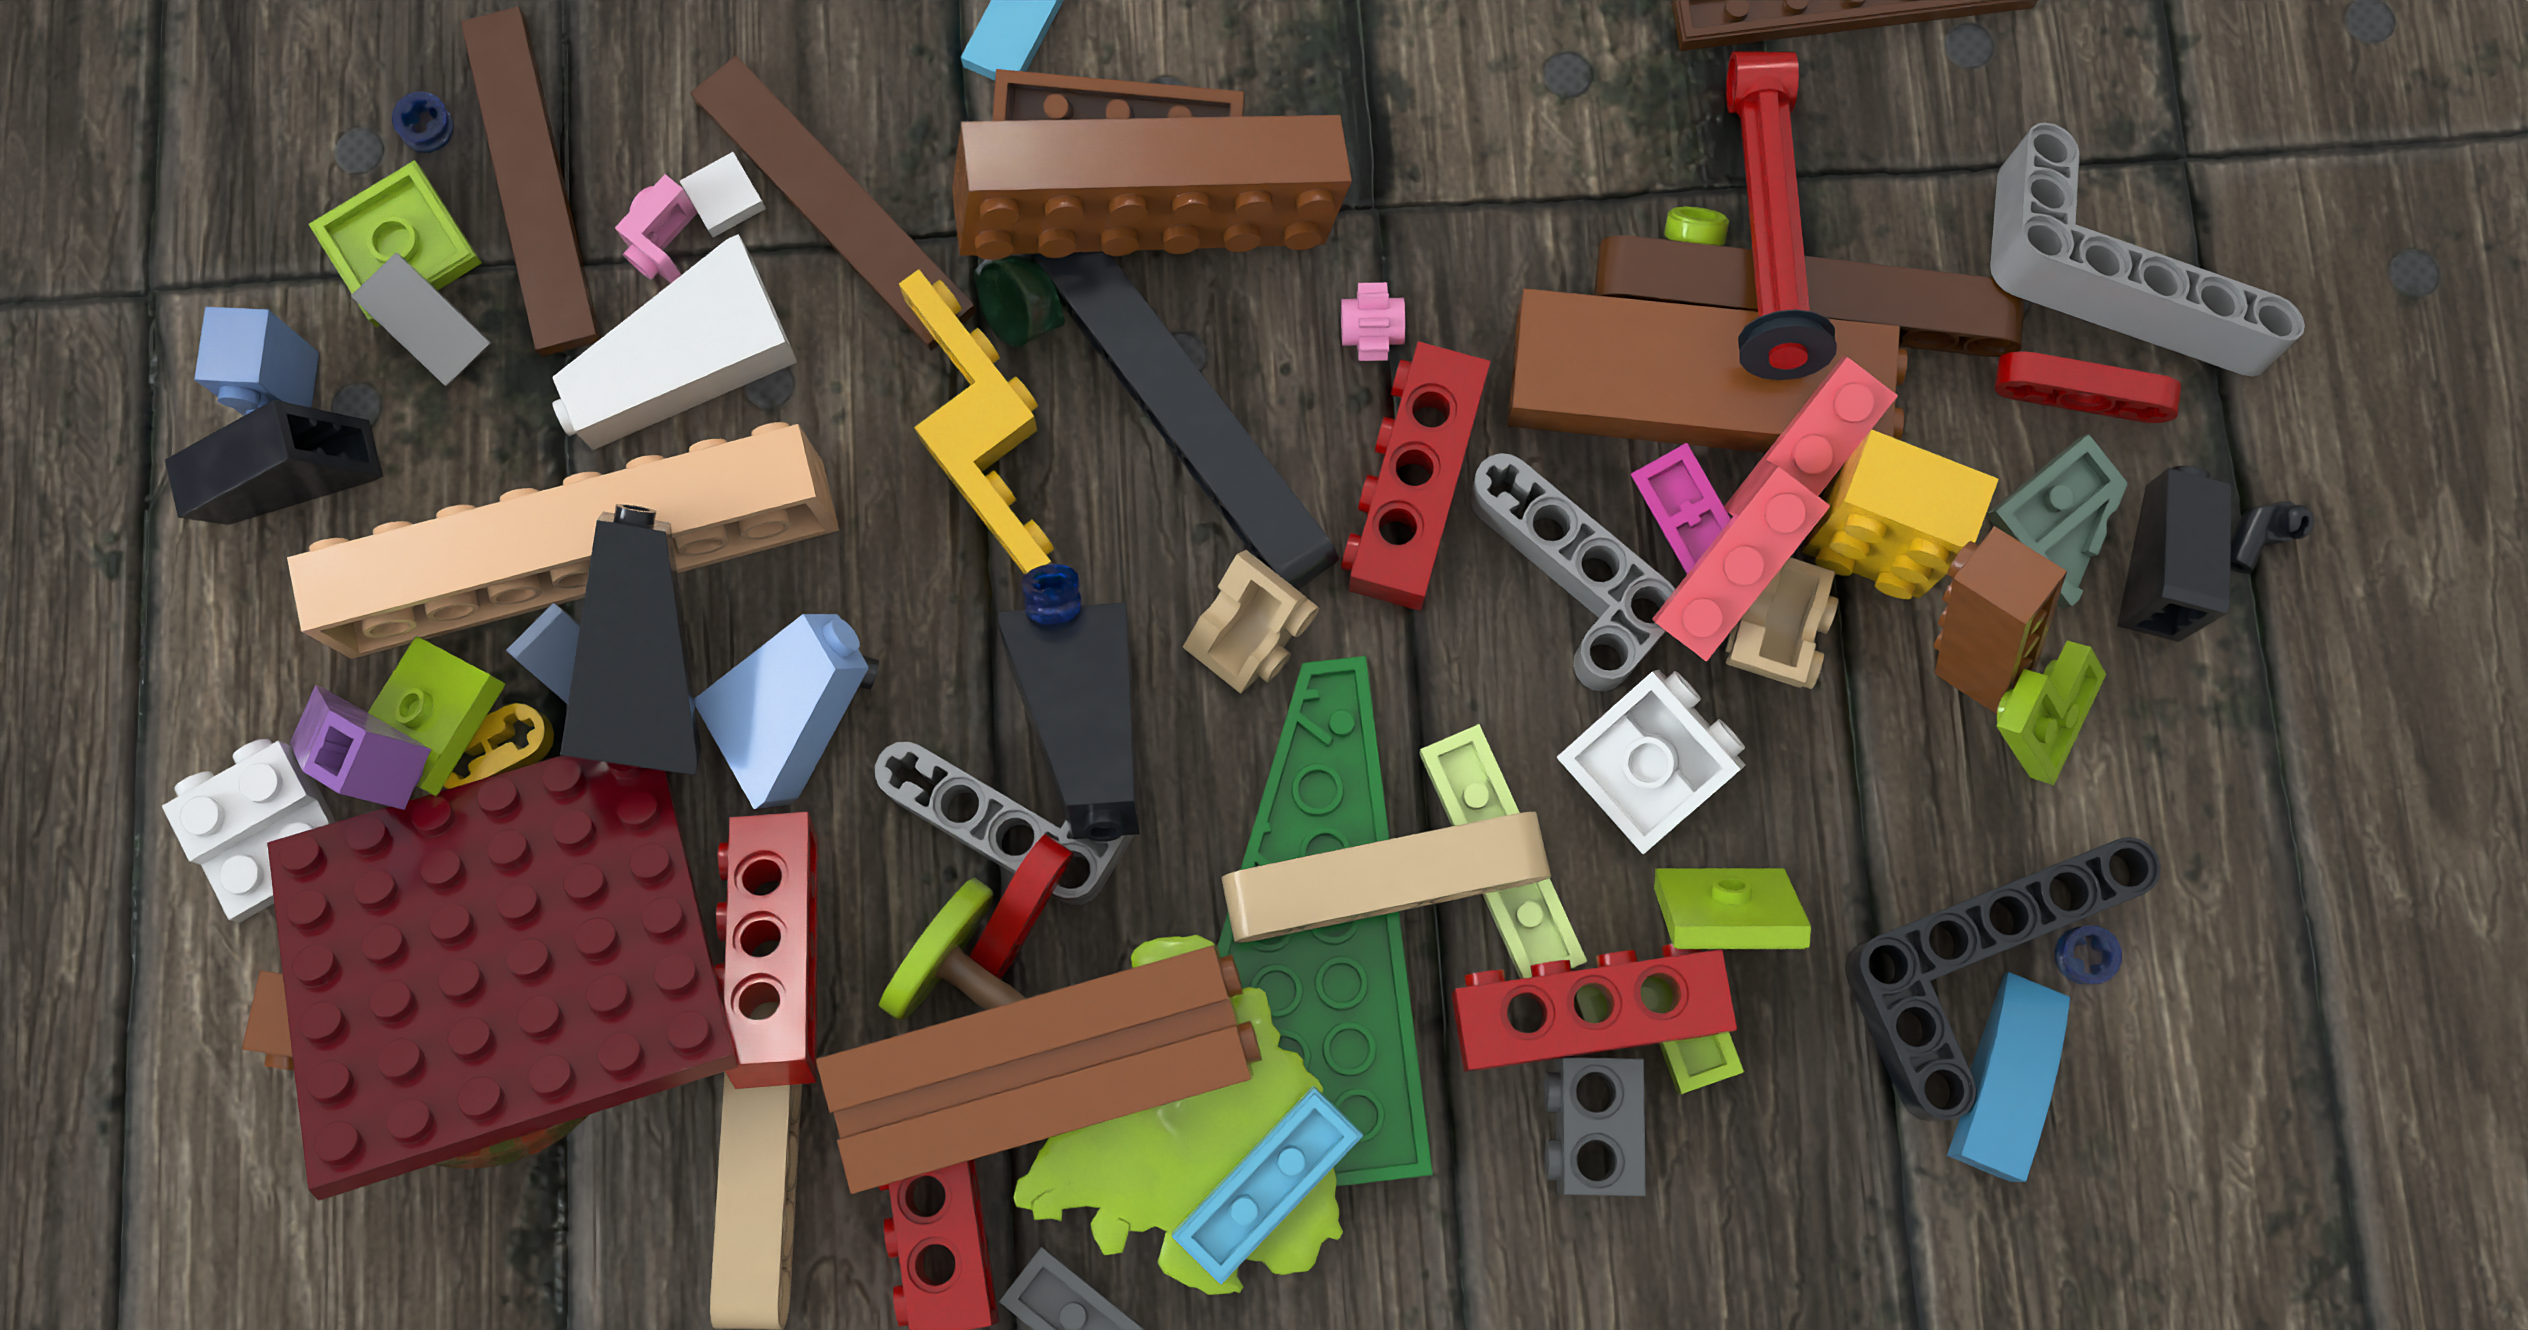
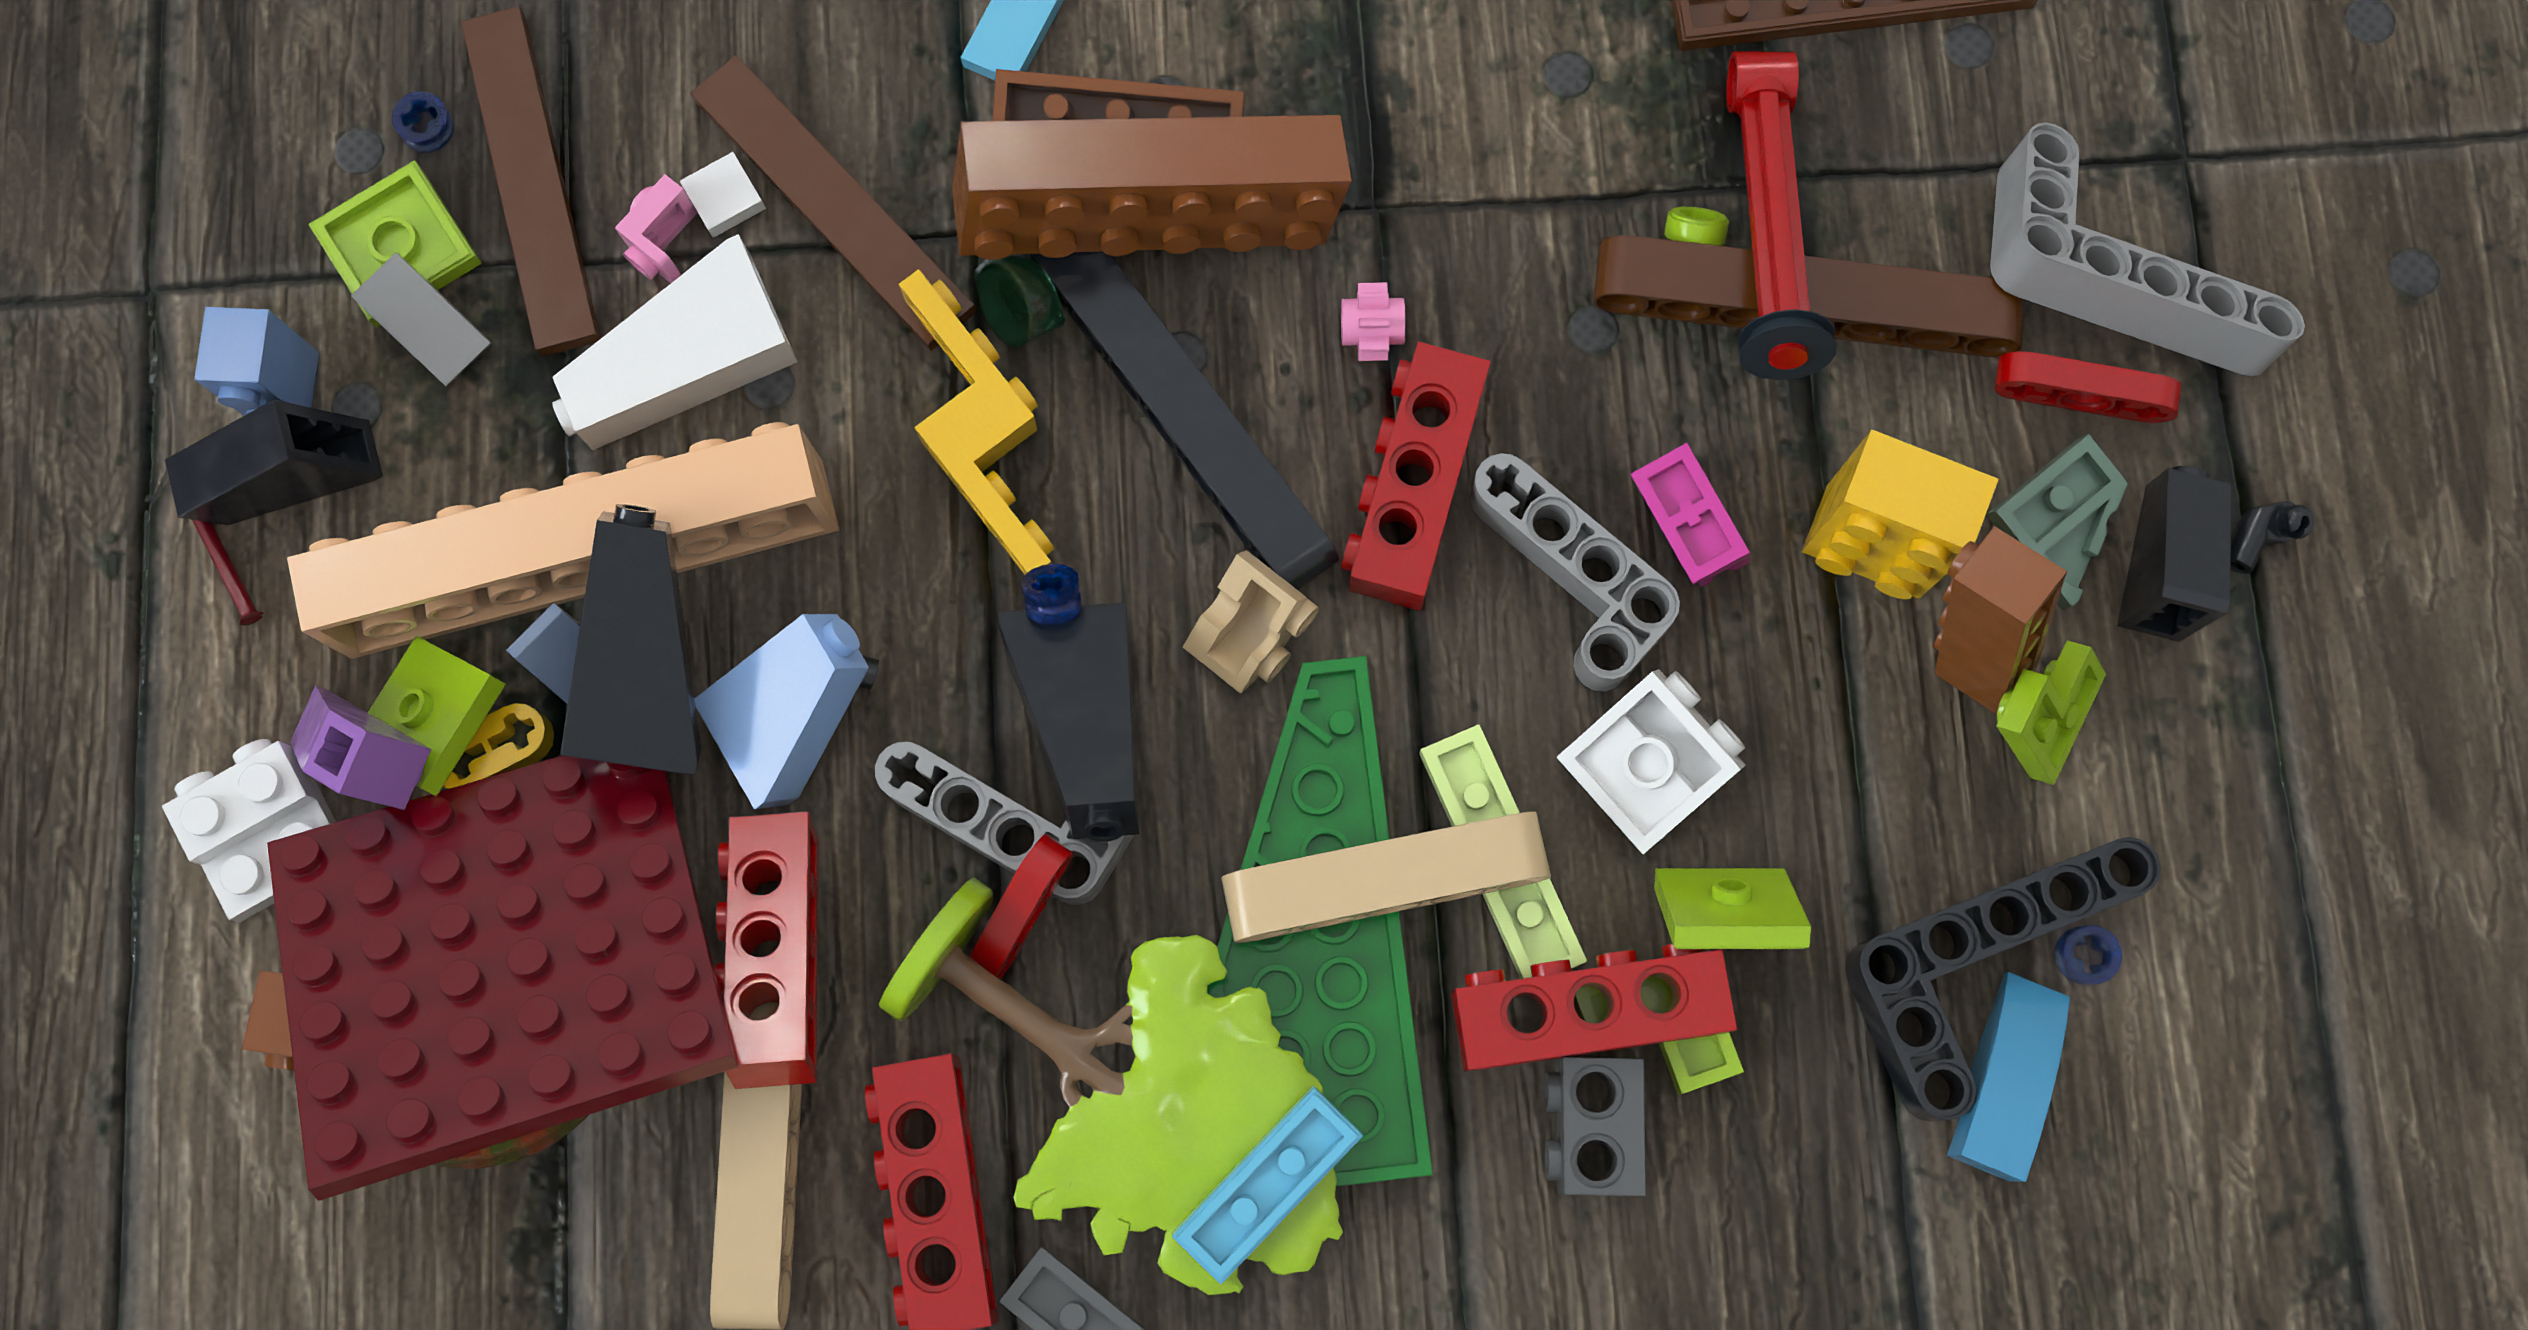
(228, 573): none -> dark red piece
(1038, 1067): dark orange brick -> none
(1669, 372): dark orange brick -> none
(1774, 508): coral bracket -> none
(1781, 626): tan cylinder -> none

